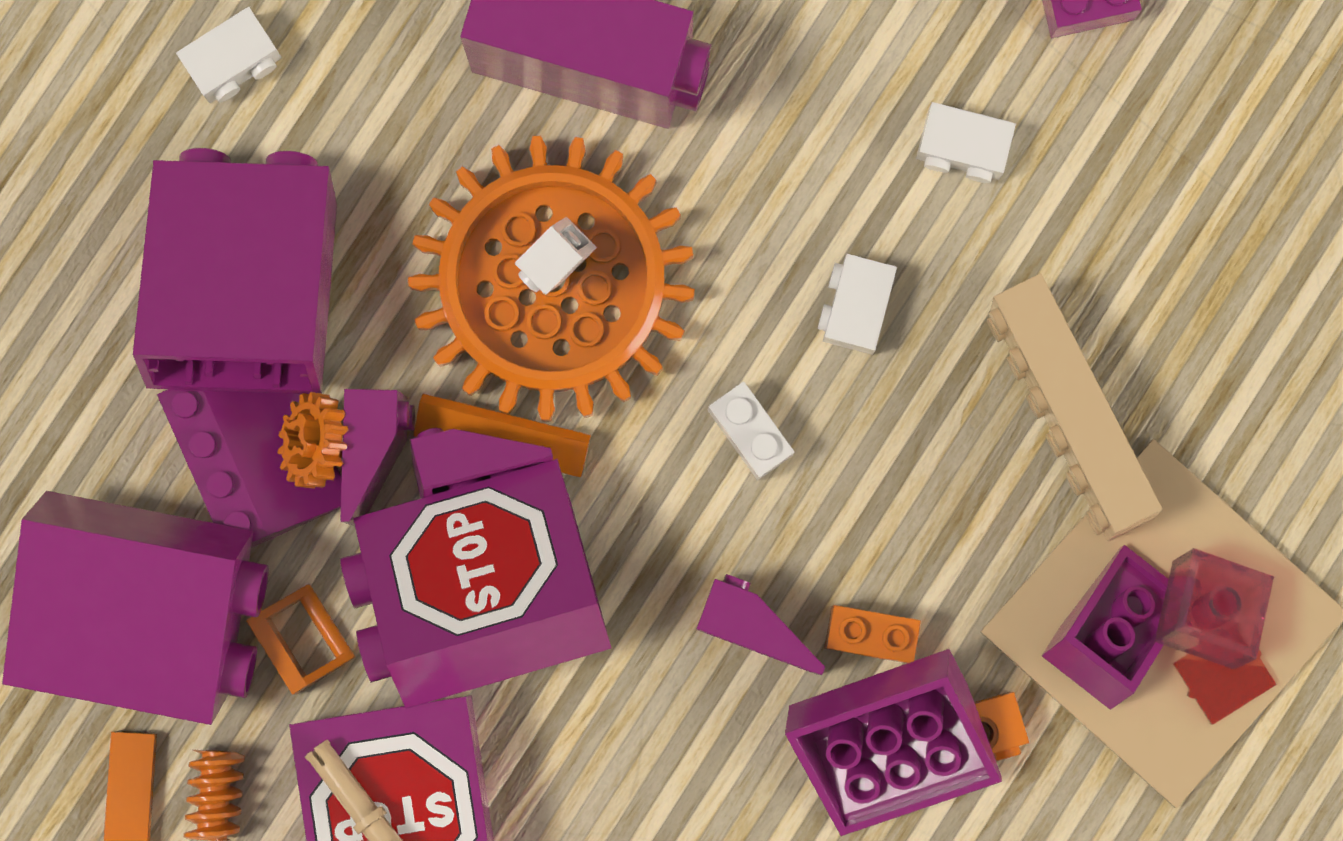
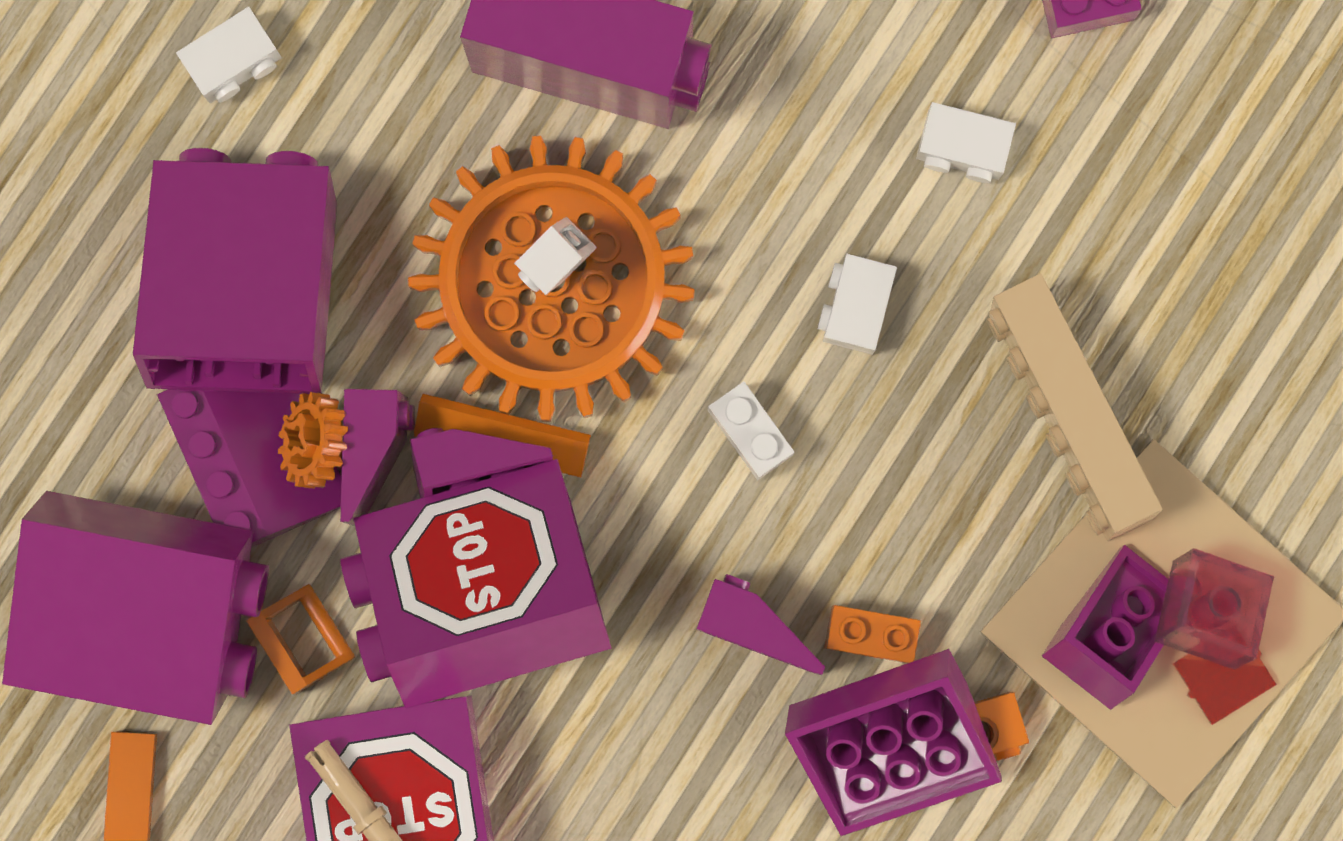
(214, 795): orange piece -> none

